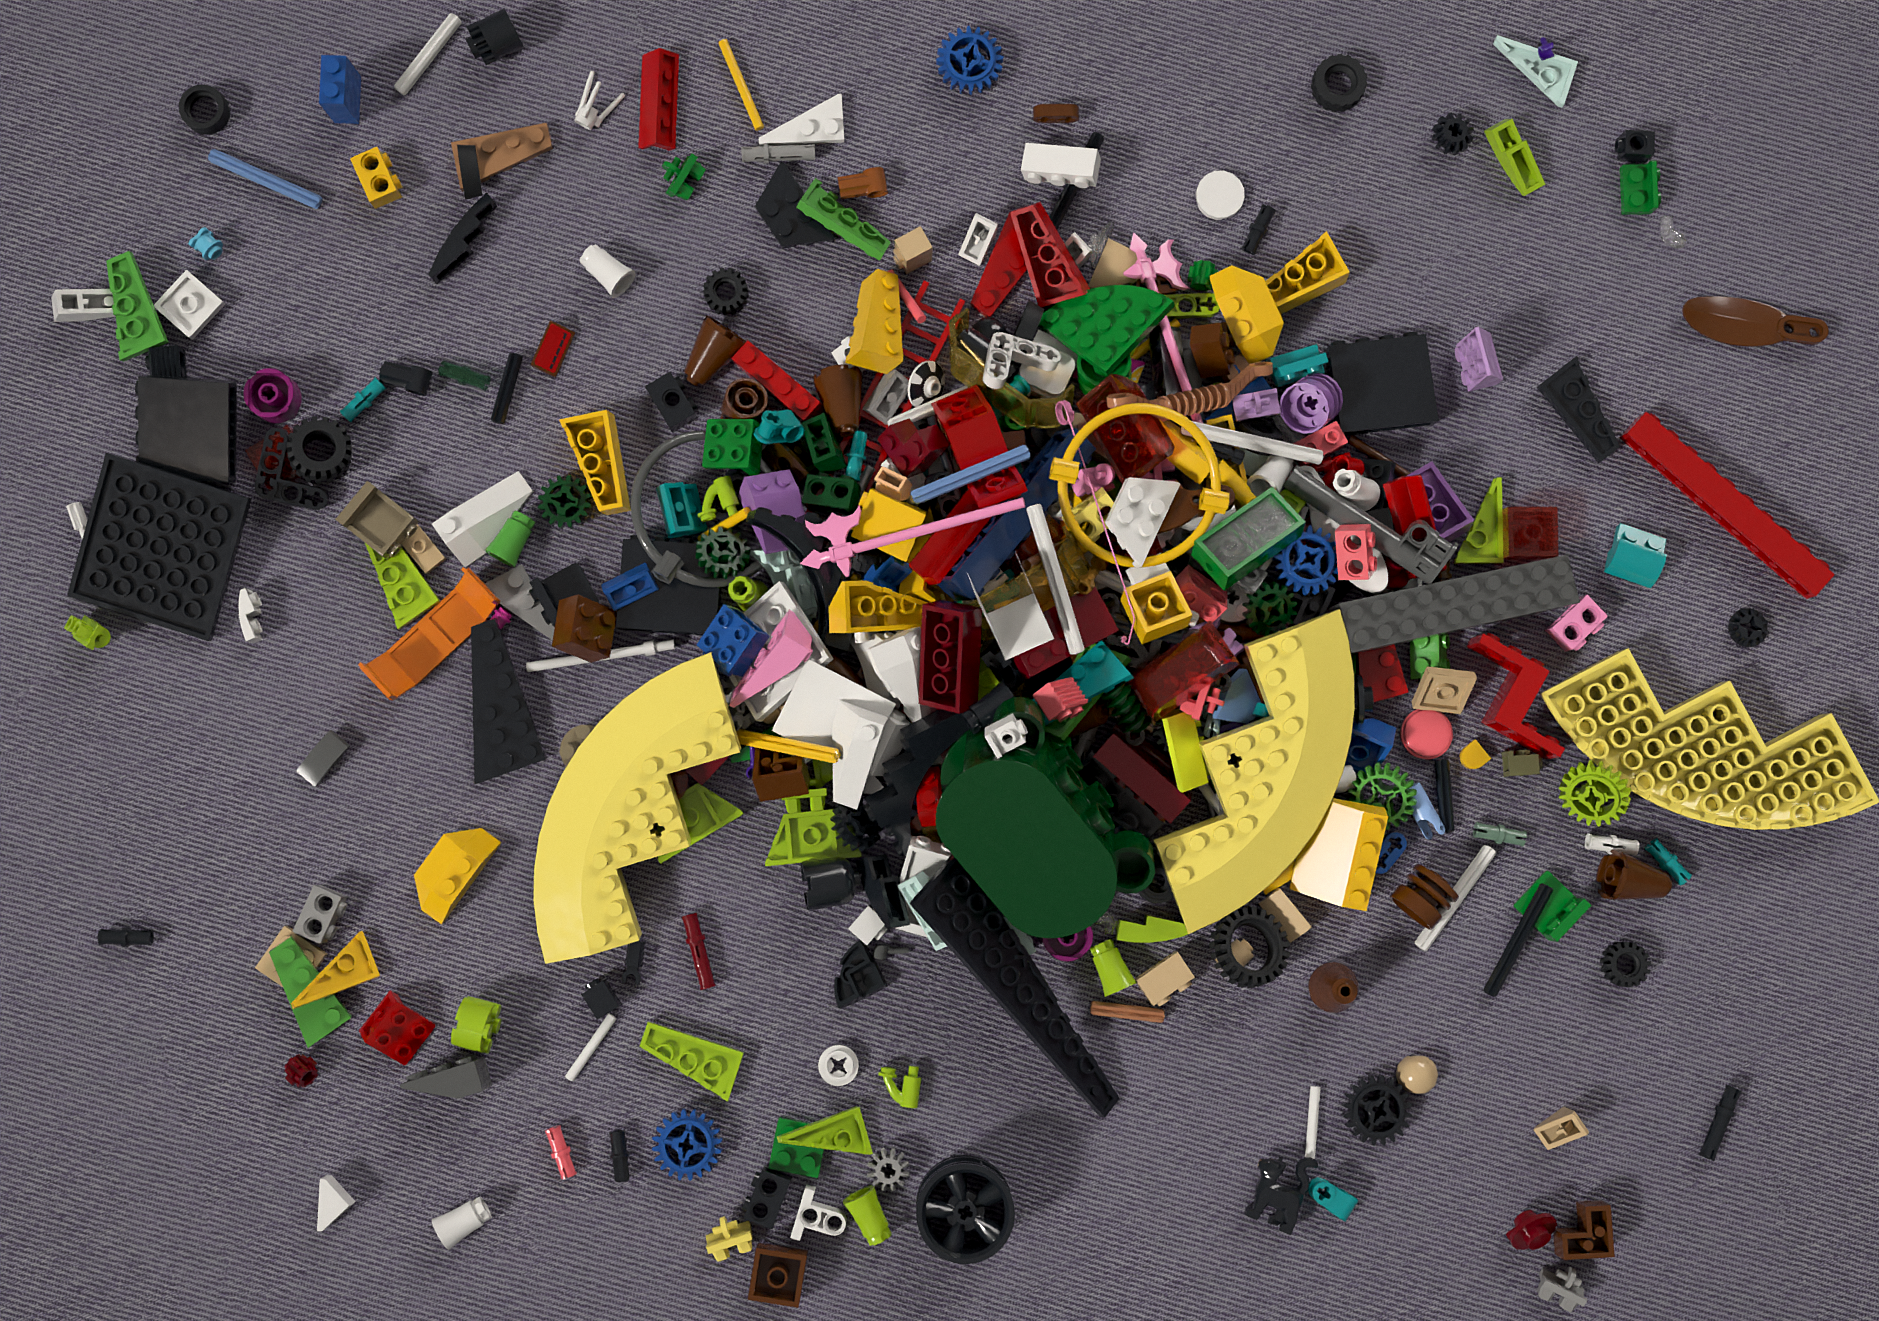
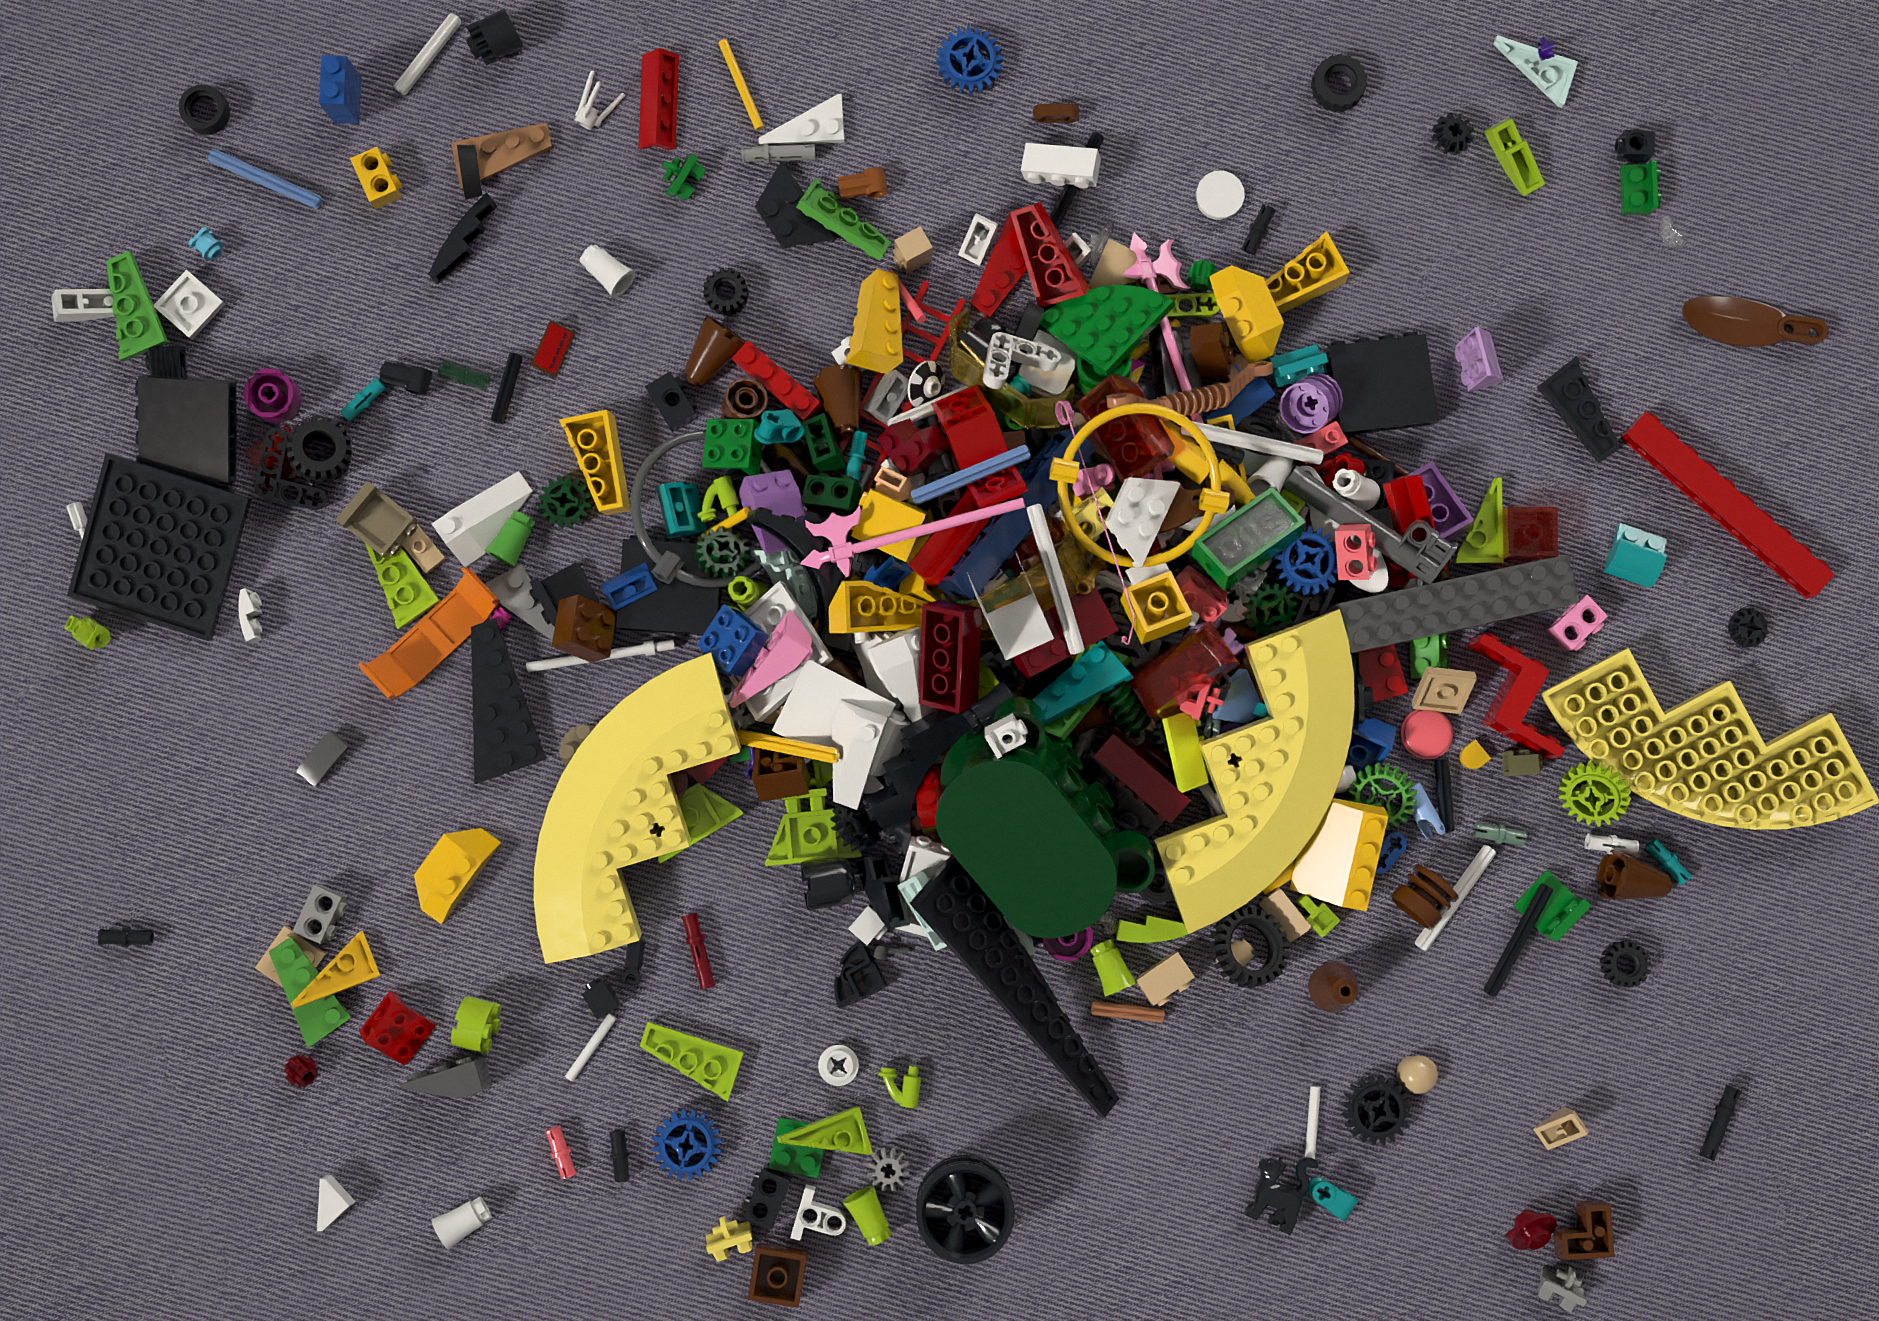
(1060, 699): coral brick -> none
(1256, 405): lavender hips -> none
(1319, 916): none -> lime plate

